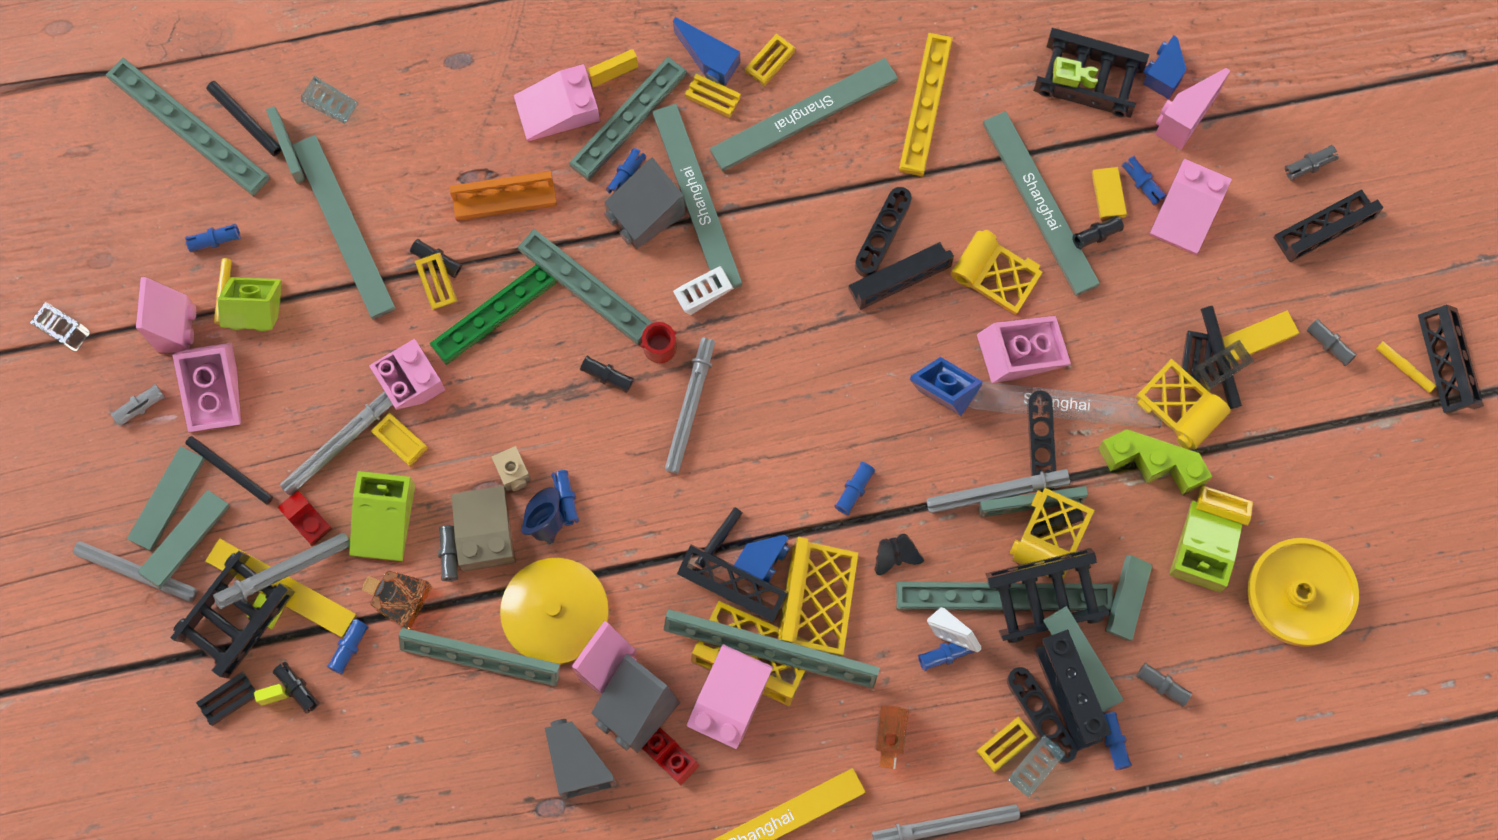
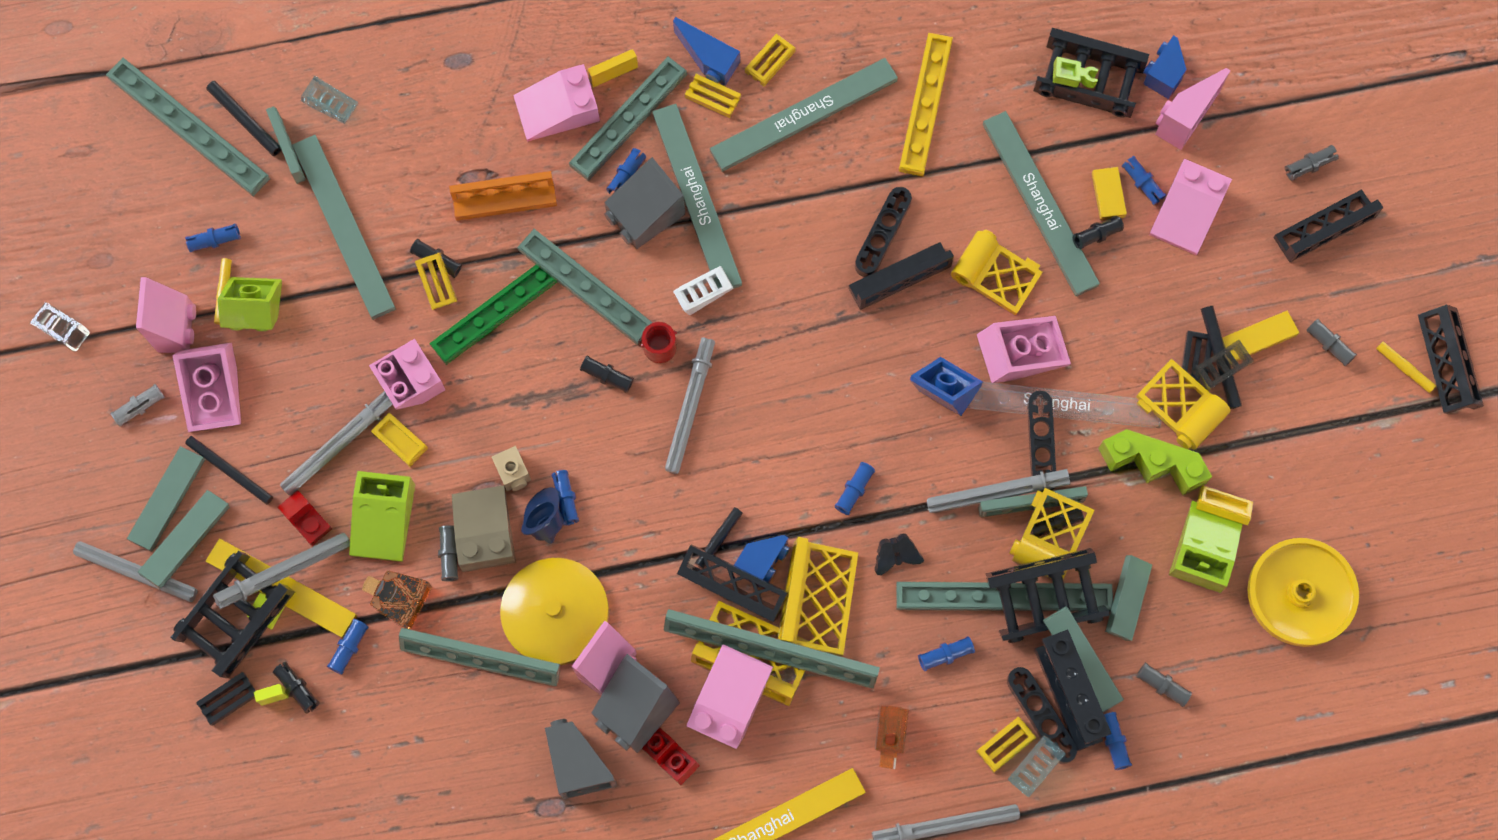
(952, 630): white slope -> none

